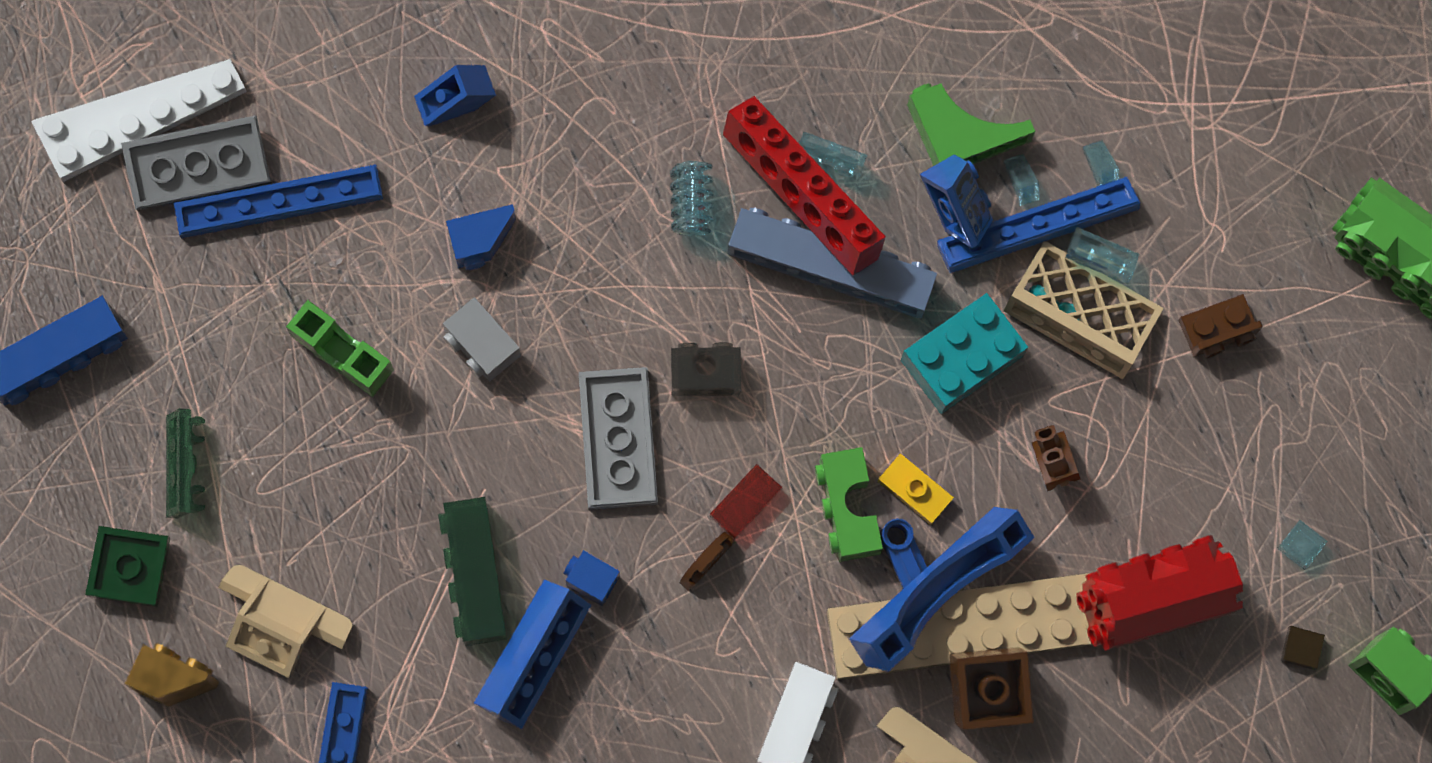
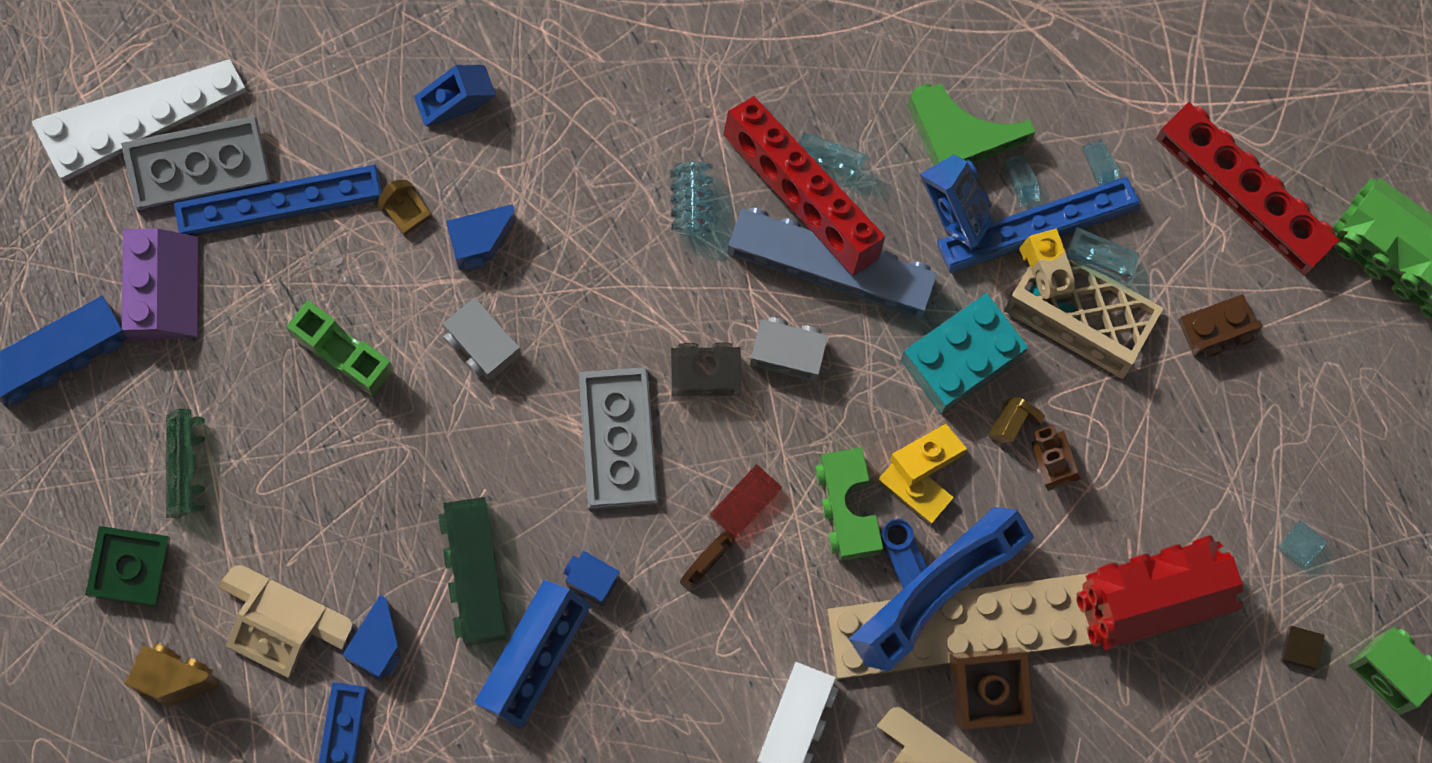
(159, 284): none -> medium lavender slope
(376, 642): none -> blue slope
(403, 206): none -> pearl gold tile
(788, 349): none -> light grey brick
(928, 454): none -> yellow plate
(1011, 419): none -> pearl gold tile
(1048, 263): none -> leg
(1251, 207): none -> red brick

